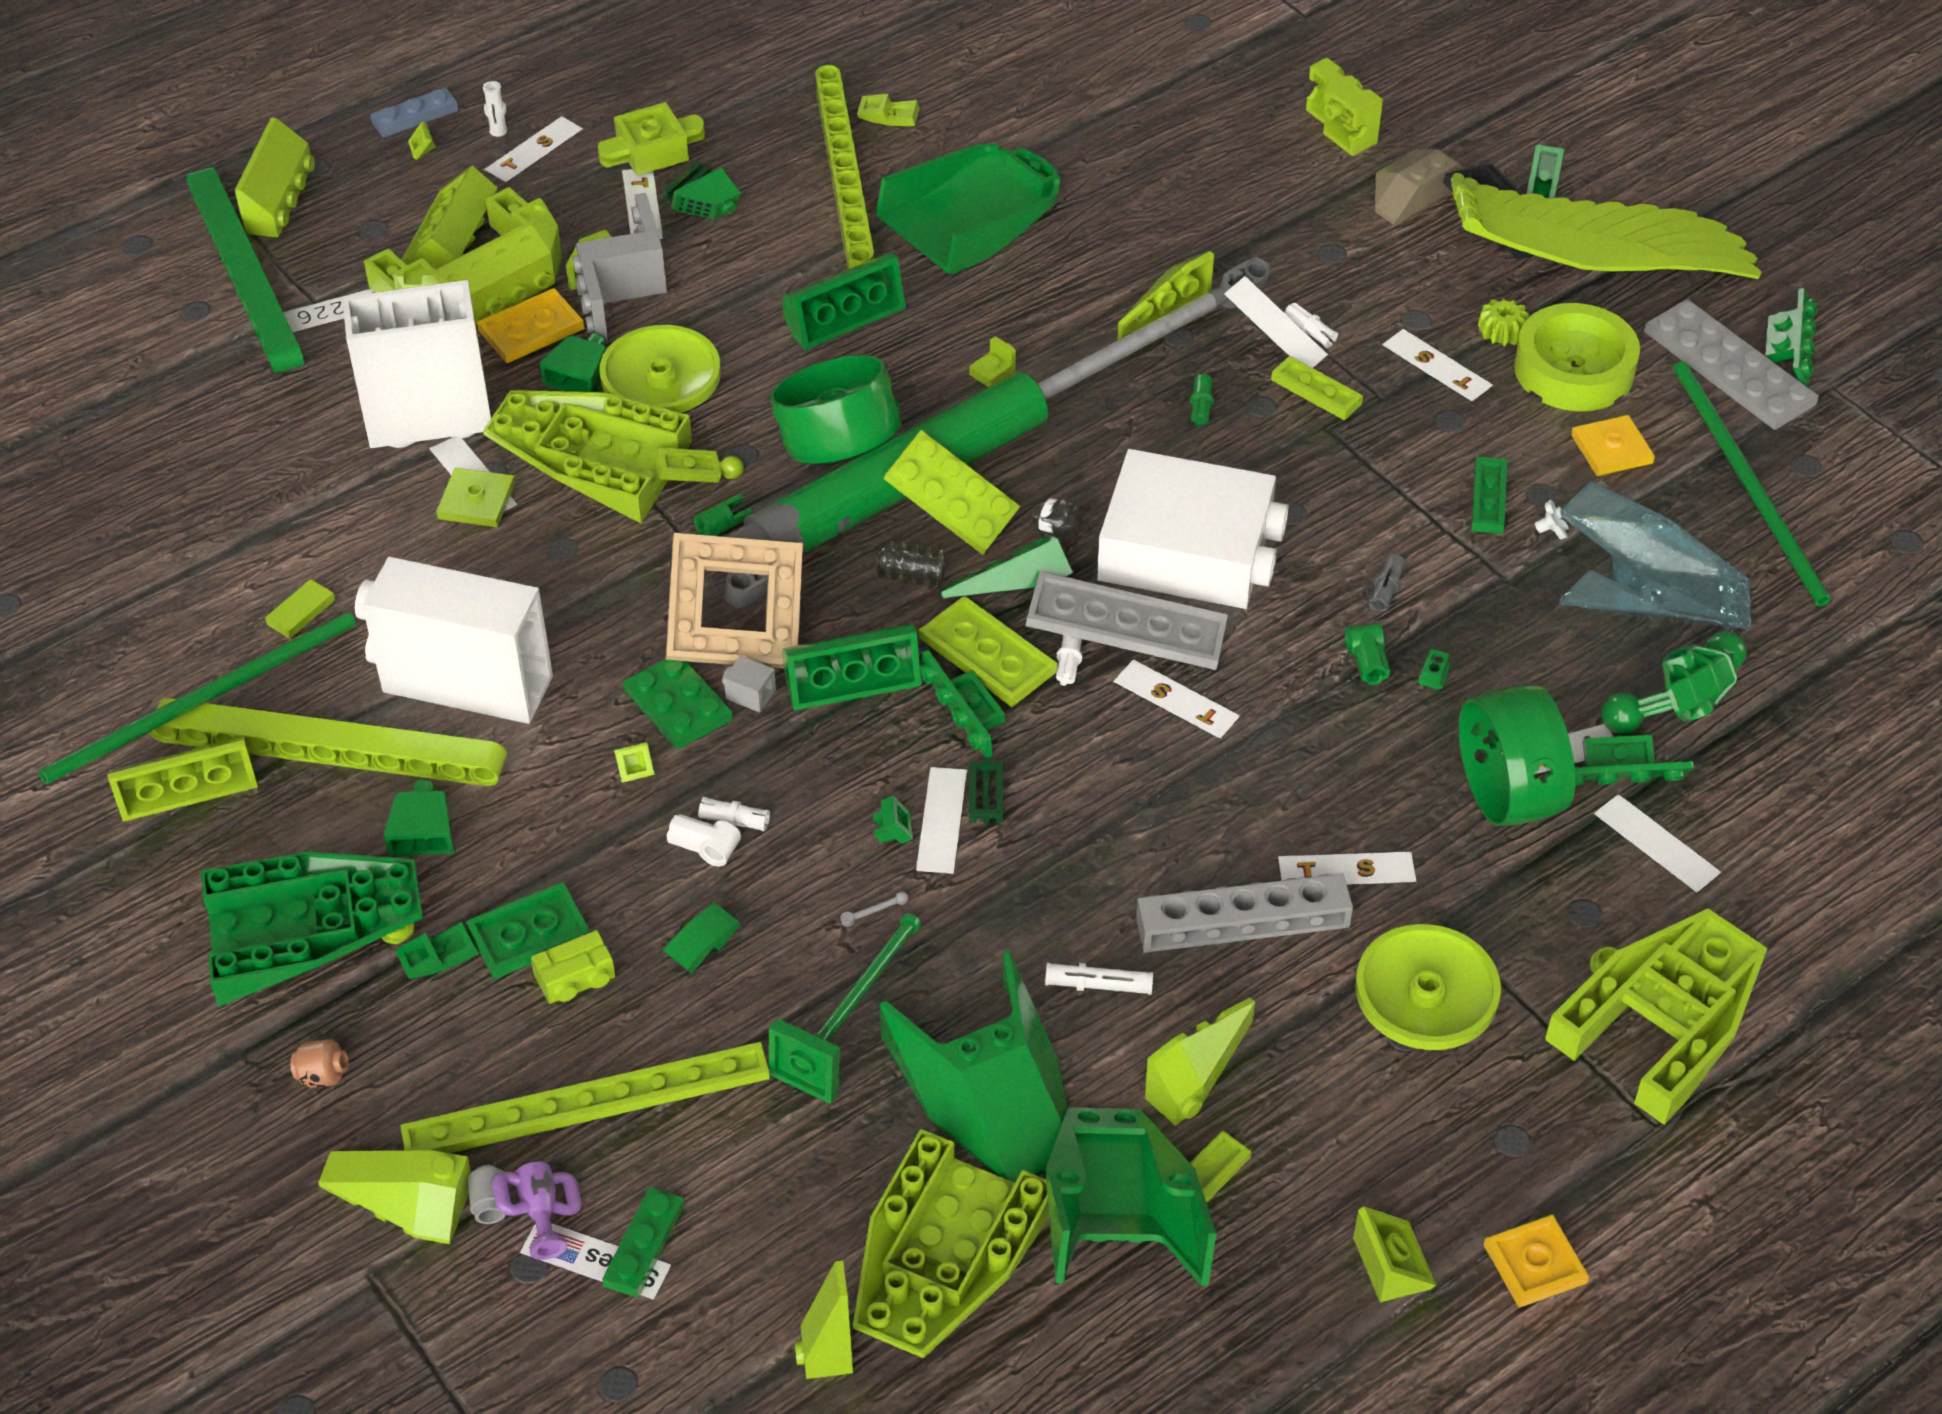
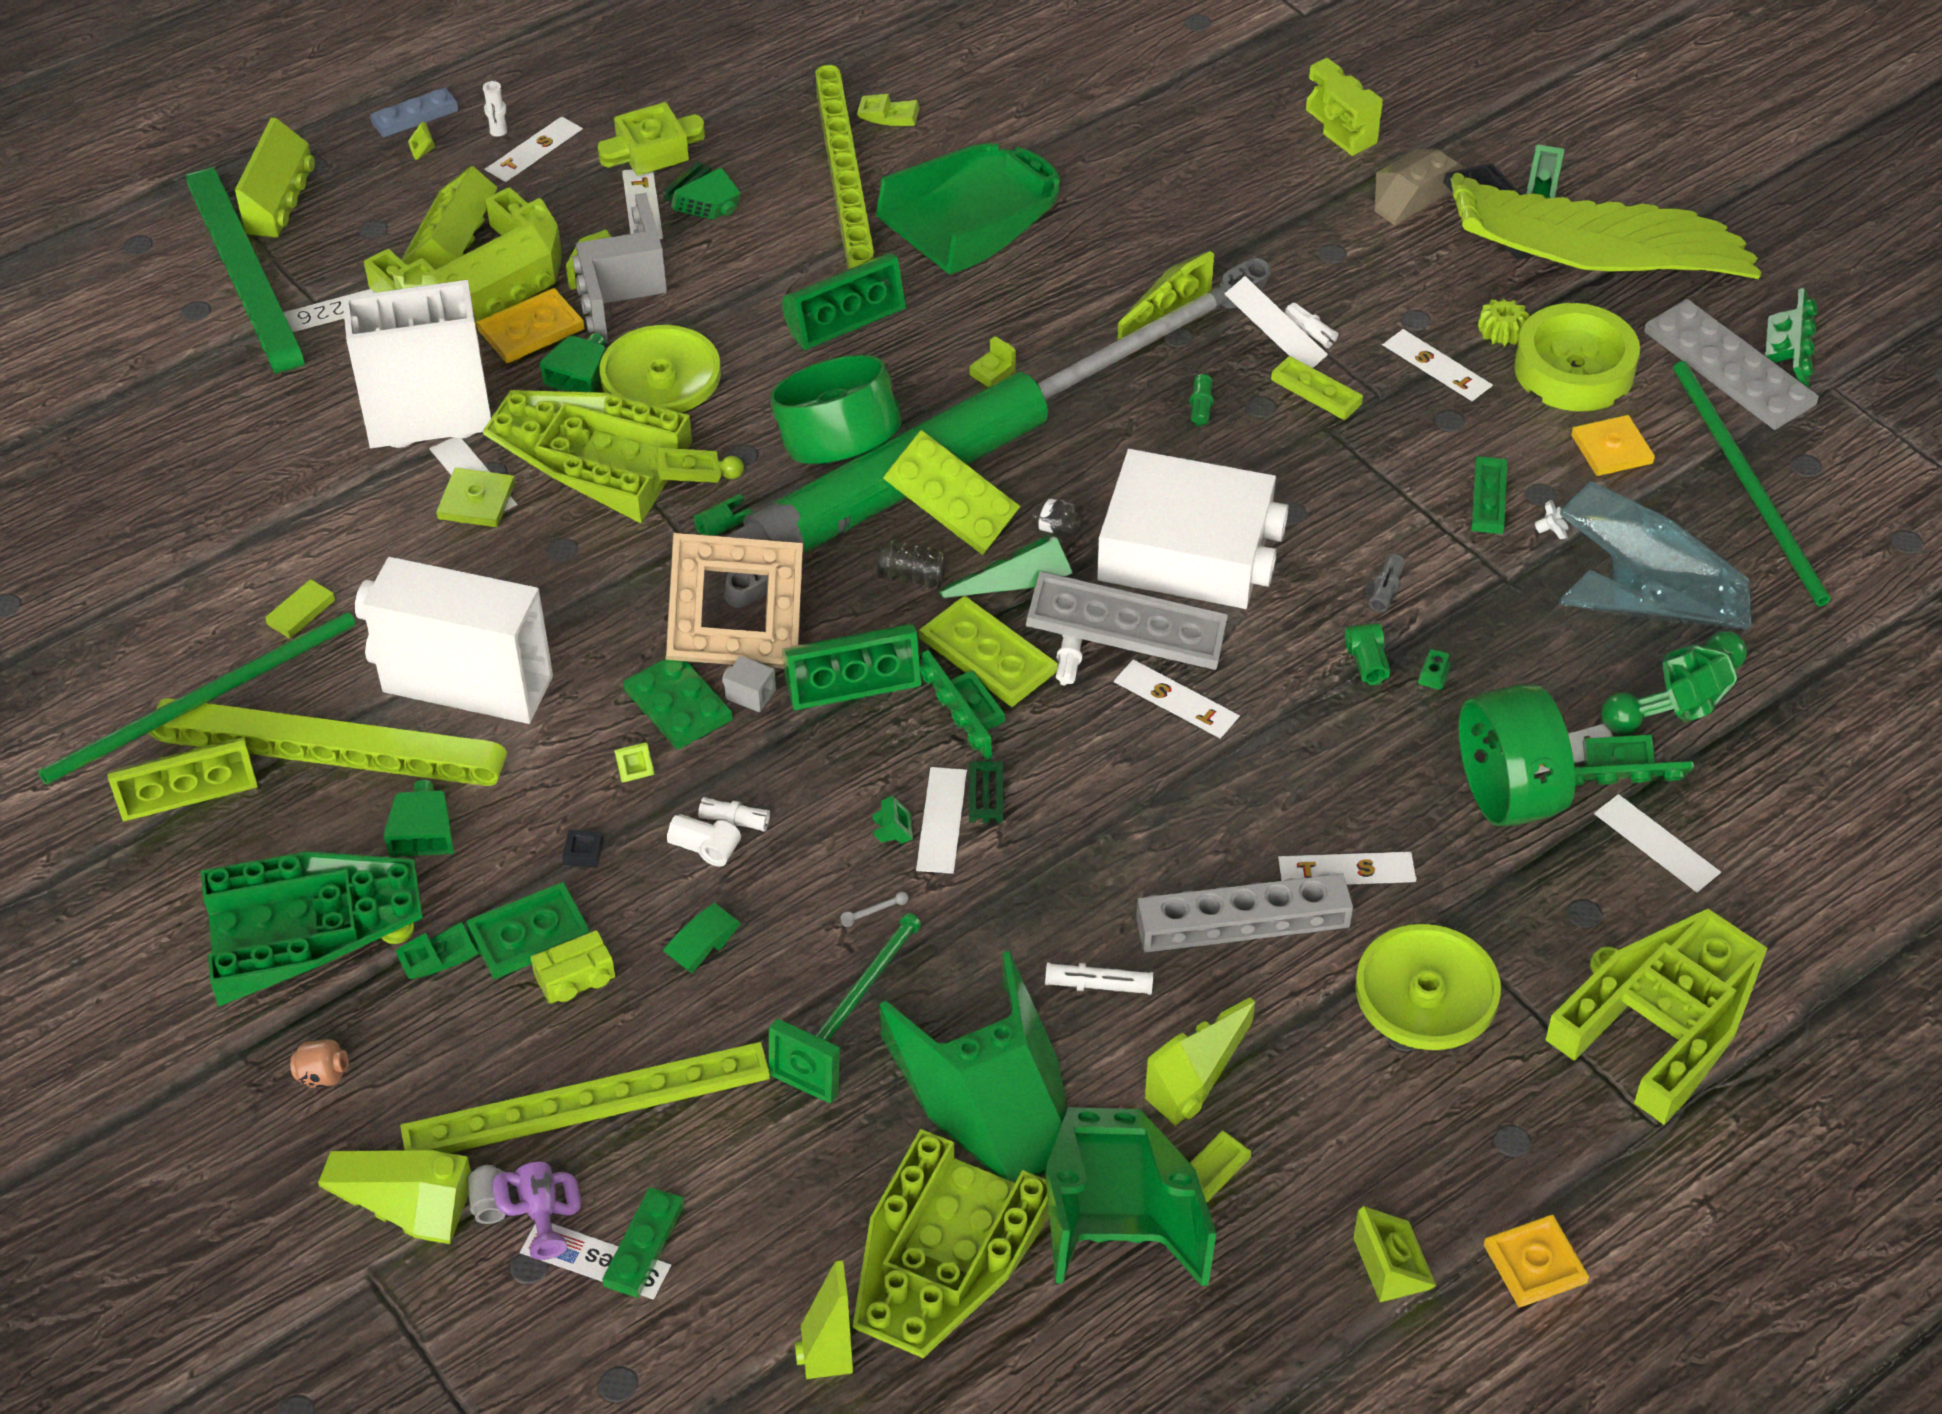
(583, 848): none -> black plate

